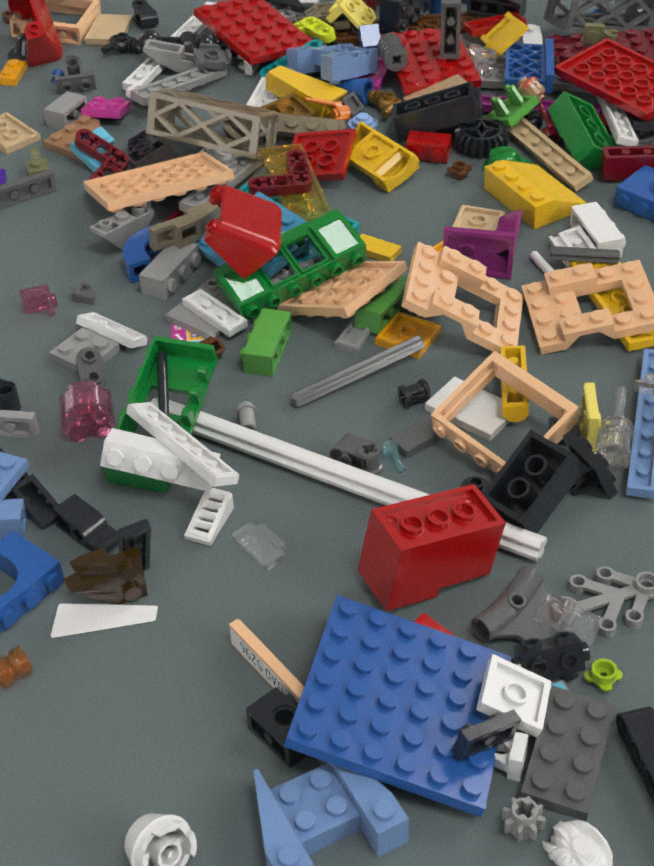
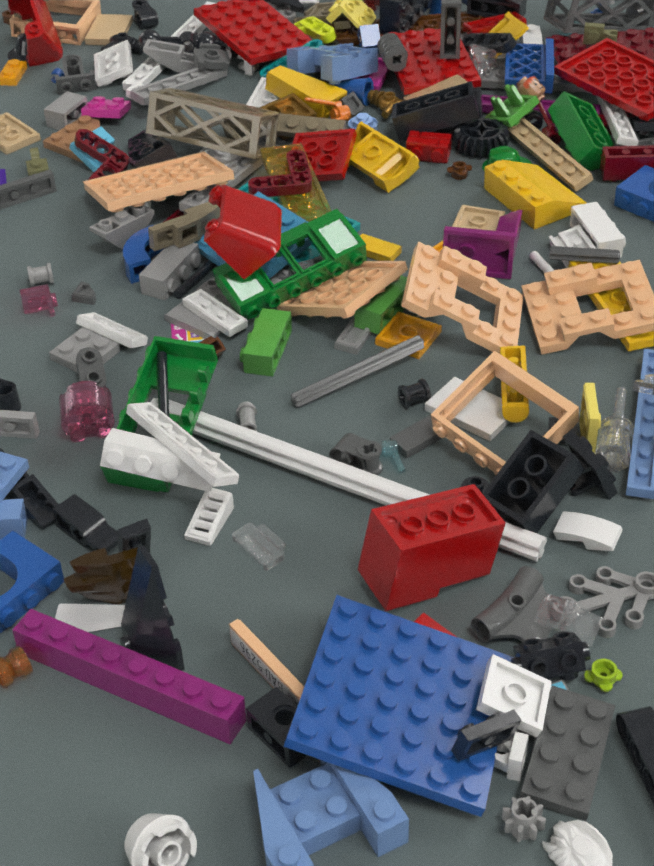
(40, 274): none -> light grey bush
(113, 63): none -> white plate
(132, 676): none -> magenta brick
(146, 615): none -> black wedge
(194, 279): none -> black bar
(498, 41): none -> black beam
(592, 530): none -> white slope

